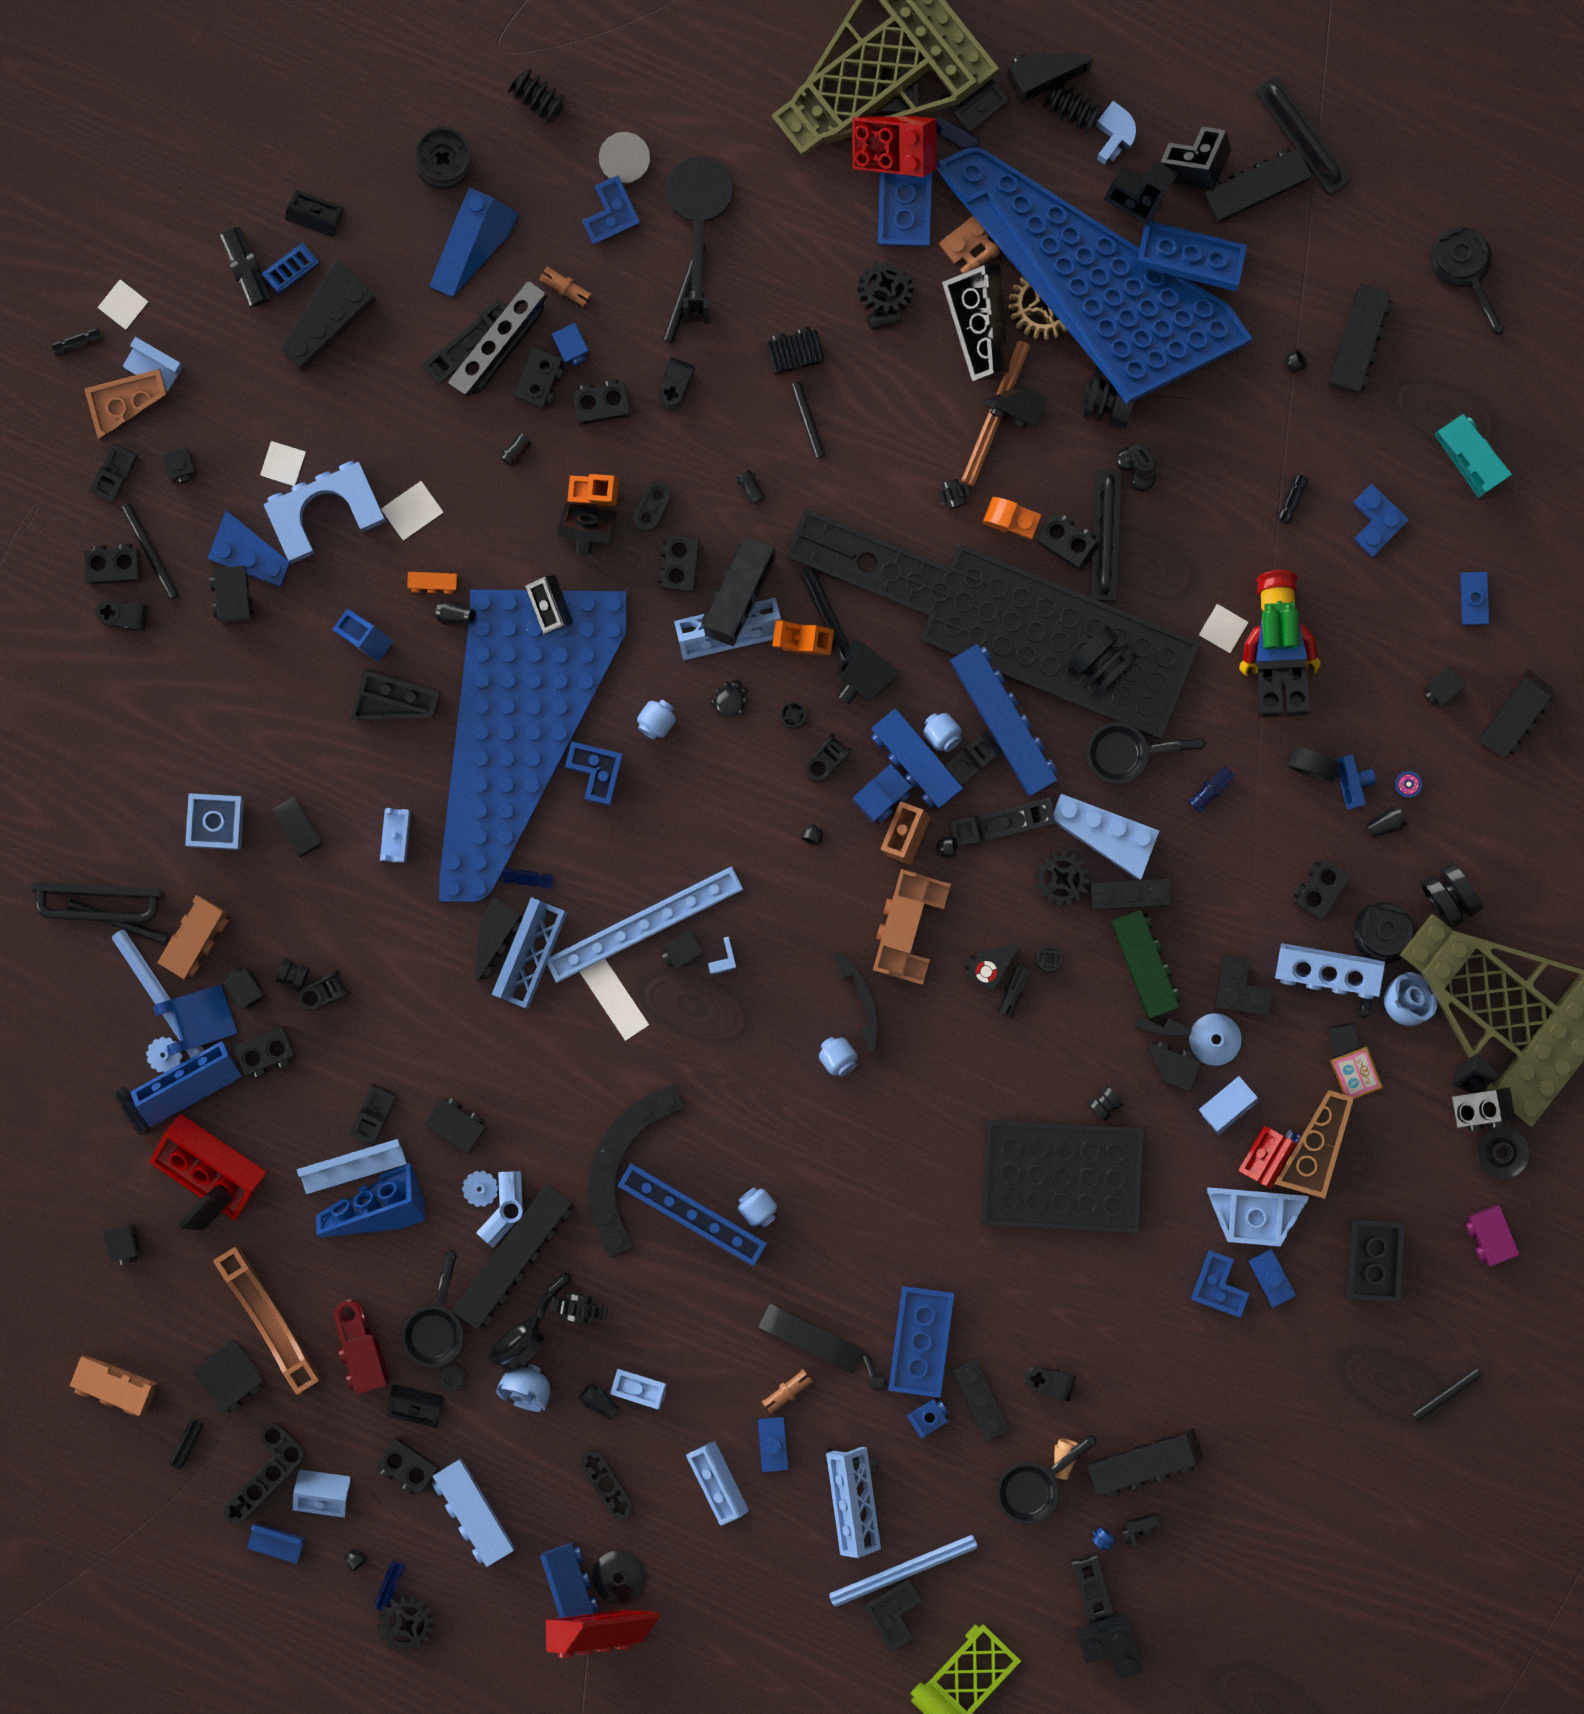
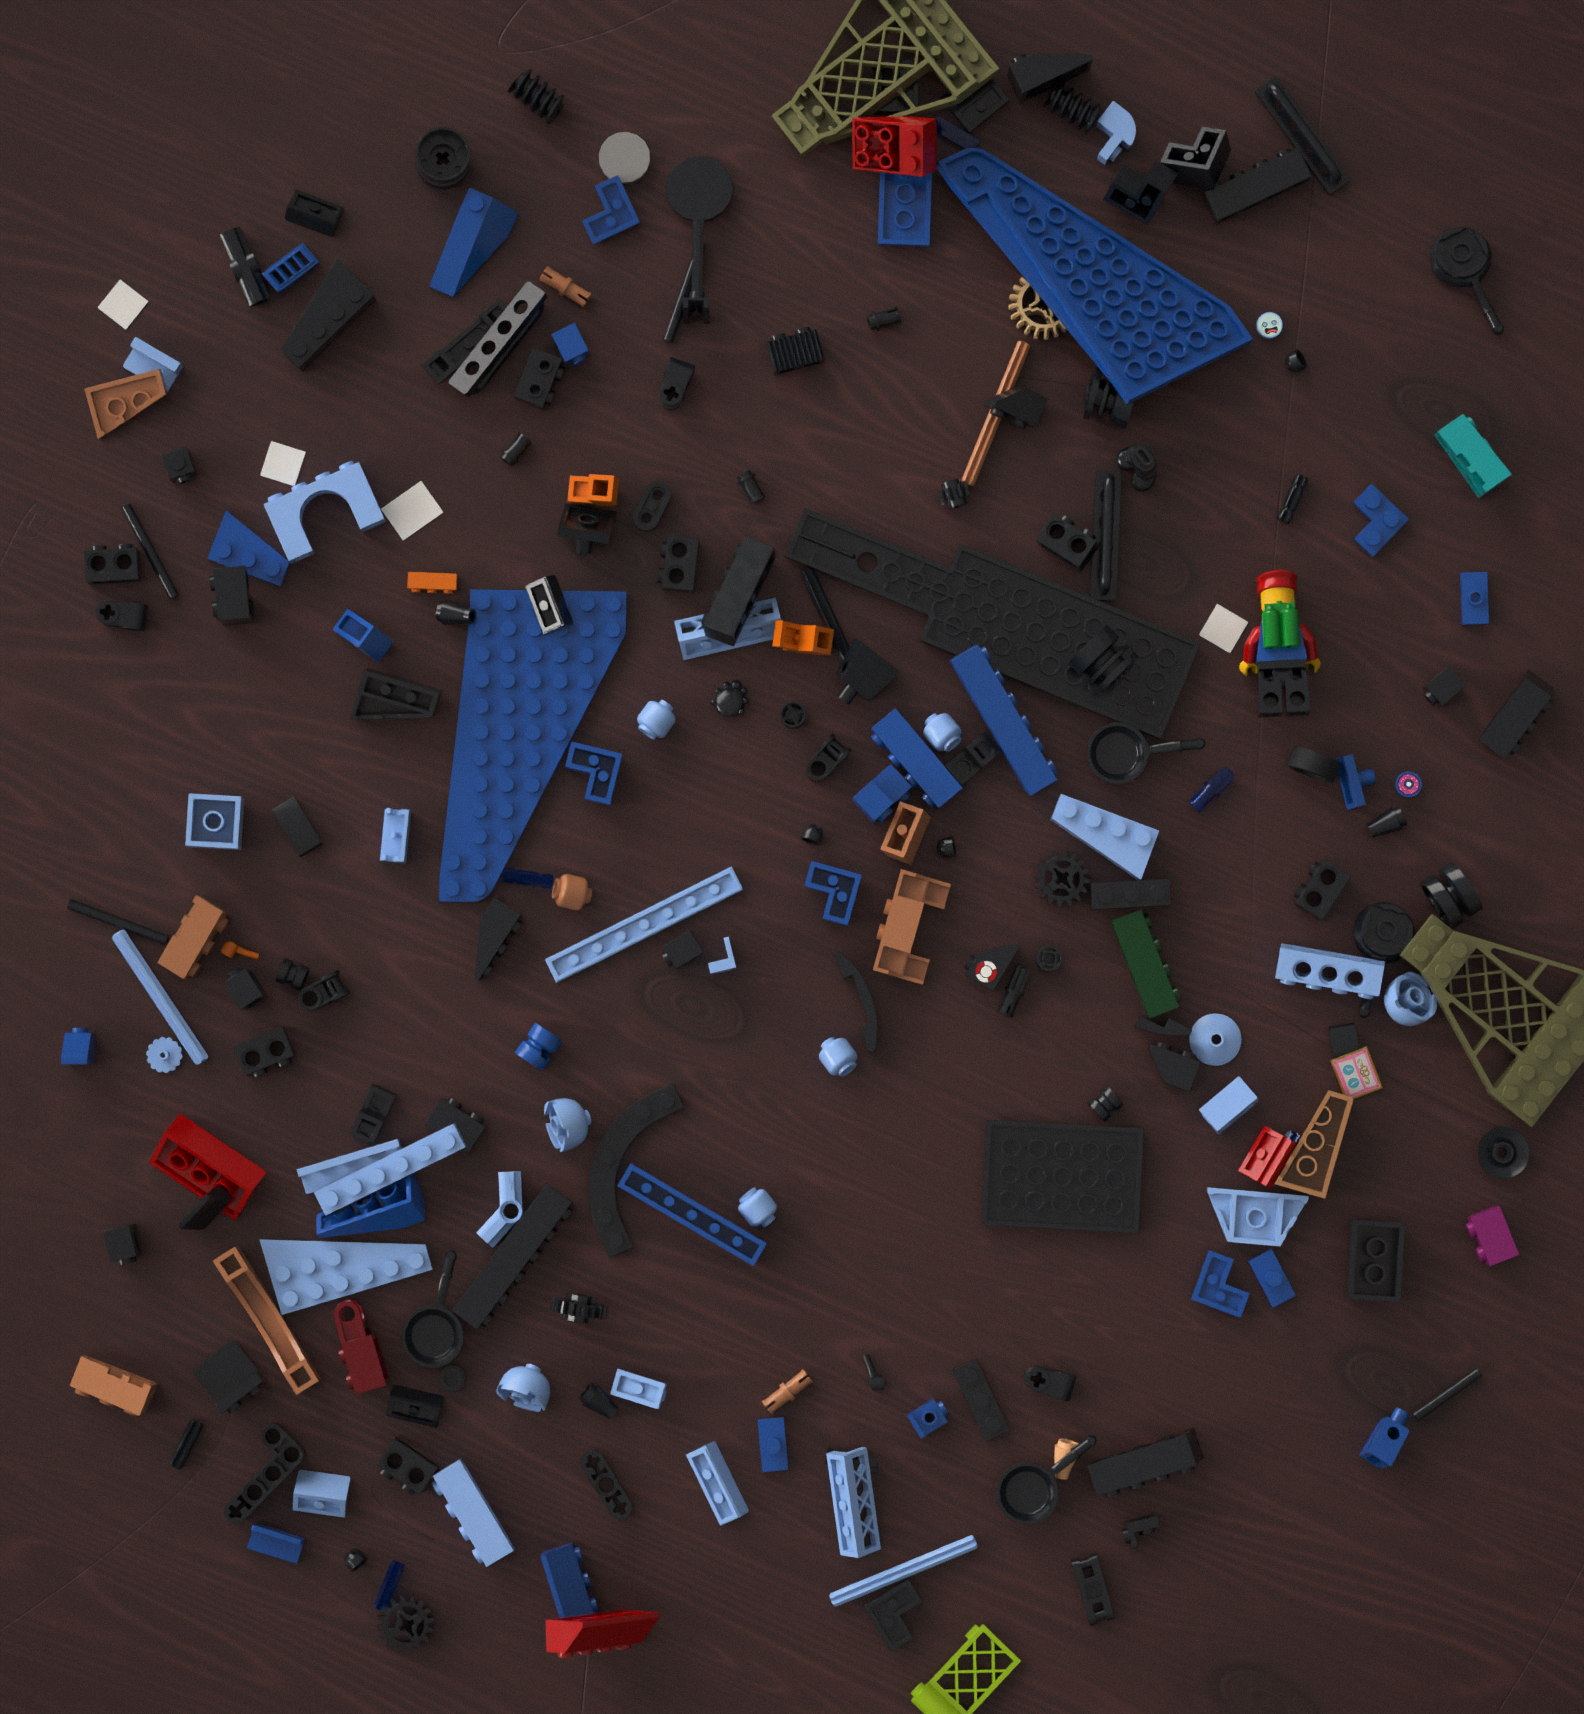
(76, 341): black axle -> none
(78, 1047): none -> blue slope
(113, 473): black slope -> none
(130, 1110): black axle -> none
(151, 894): black piece -> none
(186, 1084): blue brick -> none
(199, 1018): blue flag -> none
(231, 948): none -> orange hand
(326, 1270): none -> light blue wing
(390, 1169): none -> light blue plate
(480, 1188): light blue piece -> none
(521, 949): medium blue fence -> none
(525, 1339): black piece -> none
(538, 1046): none -> blue wheel
(567, 1123): none -> light blue cylinder
(571, 892): none -> nougat head
(602, 410): black brick -> none
(614, 999): white sticker -> none
(618, 1562): black dish -> none
(807, 420): black bar -> none
(811, 1338): black slope -> none
(840, 886): none -> blue brick
(878, 294): black gear -> none
(921, 1341): blue plate -> none
(965, 240): nougat plate -> none
(979, 320): black wedge -> none
(1002, 823): black slope -> none
(1008, 516): orange brick -> none
(1103, 1539): blue plate -> none
(1114, 1639): black brick -> none
(1191, 255): blue plate -> none
(1234, 993): black brick -> none
(1269, 325): none -> tile
(1359, 339): black brick -> none
(1381, 1449): none -> blue torso
(1474, 1074): black slope -> none
(1483, 1108): black brick -> none

